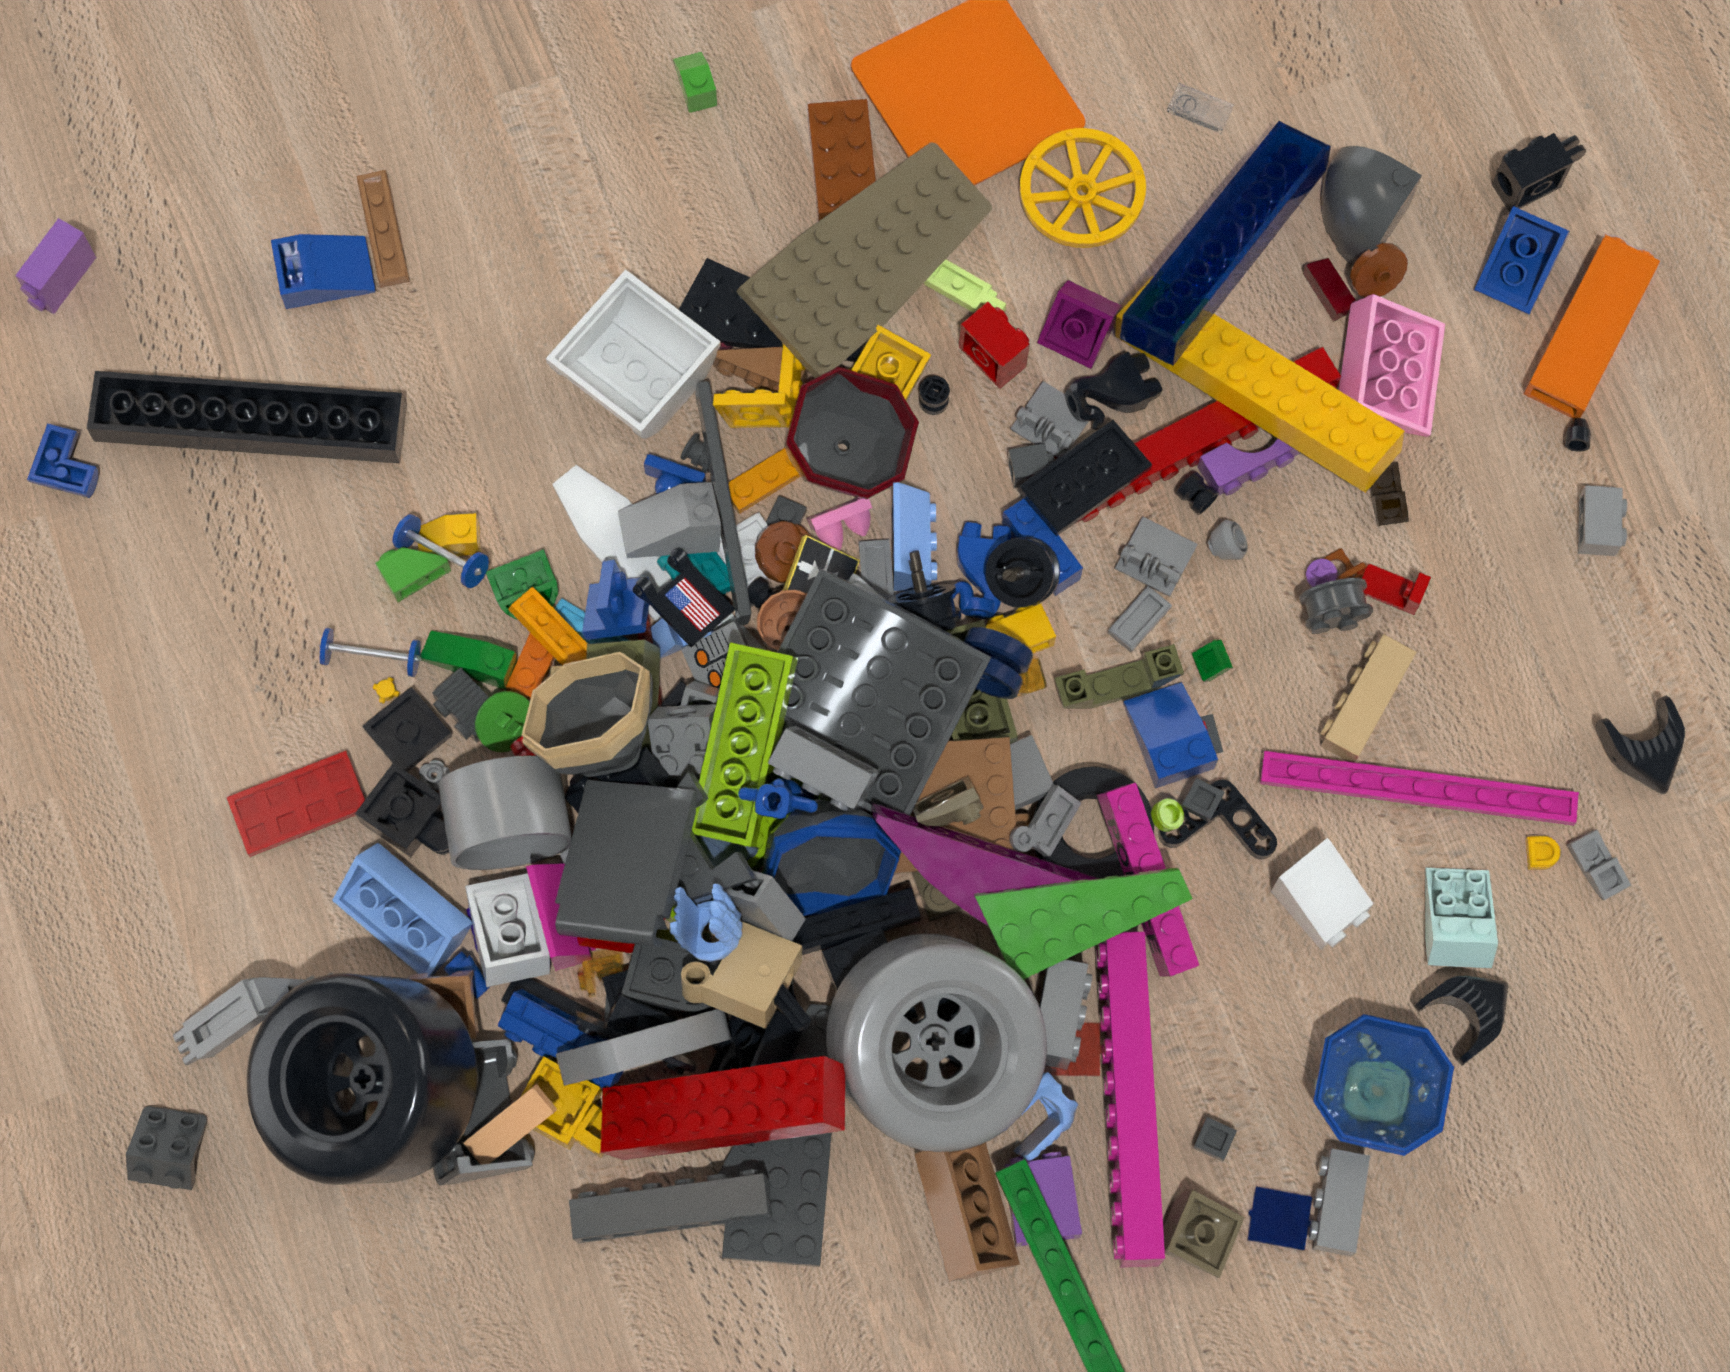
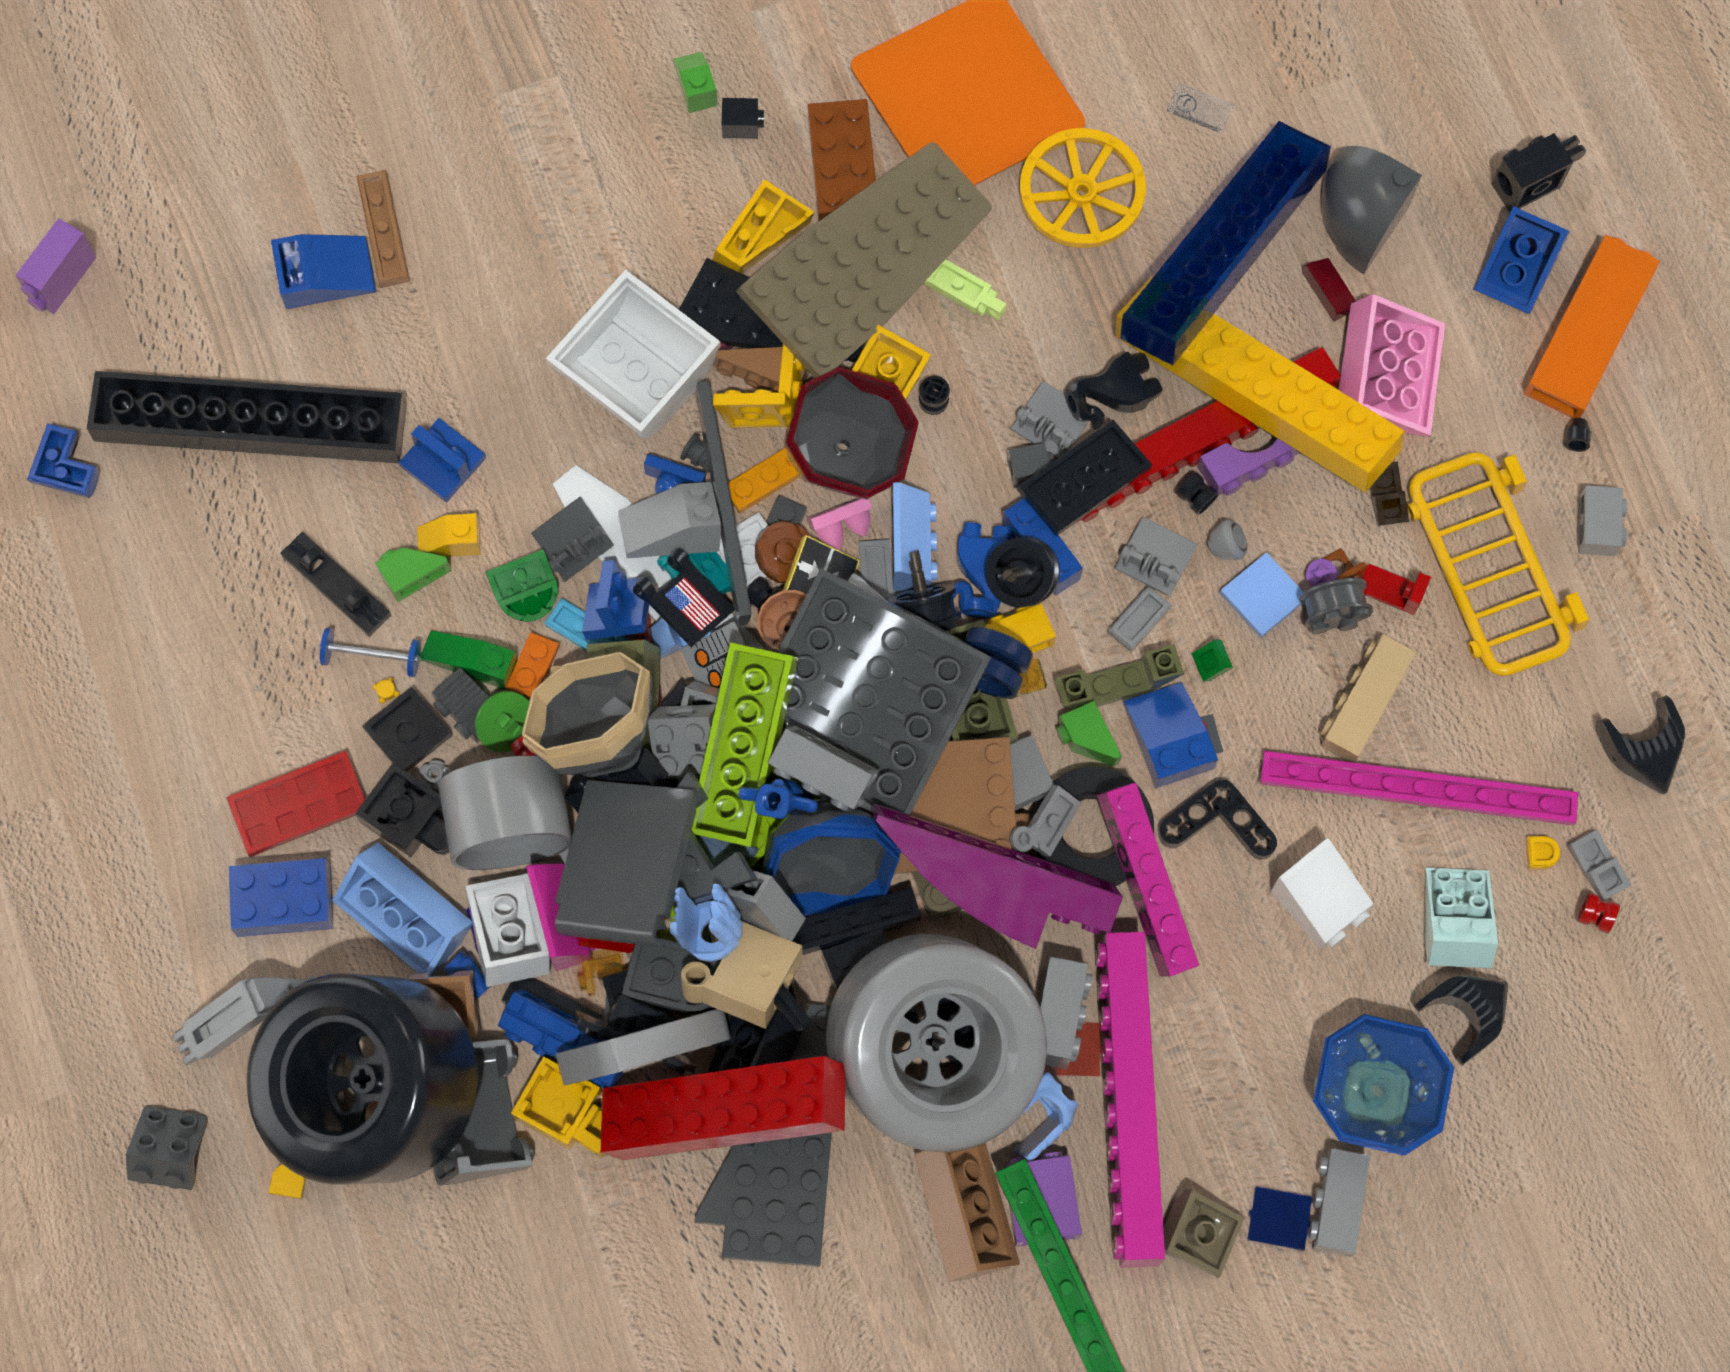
(280, 897): none -> blue brick
(287, 1183): none -> yellow tile
(335, 584): none -> black hinge
(441, 459): none -> blue bracket
(473, 569): blue axle -> none
(510, 1125): light nougat tile -> none
(549, 627): light orange plate -> none
(572, 539): none -> dark grey hinge
(670, 1207): dark grey brick -> none
(741, 118): none -> black brick
(761, 228): none -> yellow wedge
(951, 804): dark tan slope -> none
(994, 344): red brick -> none
(1064, 918): bright green wing -> none
(1079, 324): magenta slope -> none
(1088, 734): none -> bright green slope
(1167, 815): lime tile -> none
(1202, 799): dark grey plate -> none
(1215, 1139): dark grey plate -> none
(1263, 595): none -> light blue tile
(1379, 270): dark orange plate -> none
(1510, 476): none -> yellow bar
(1593, 908): none -> red wheel

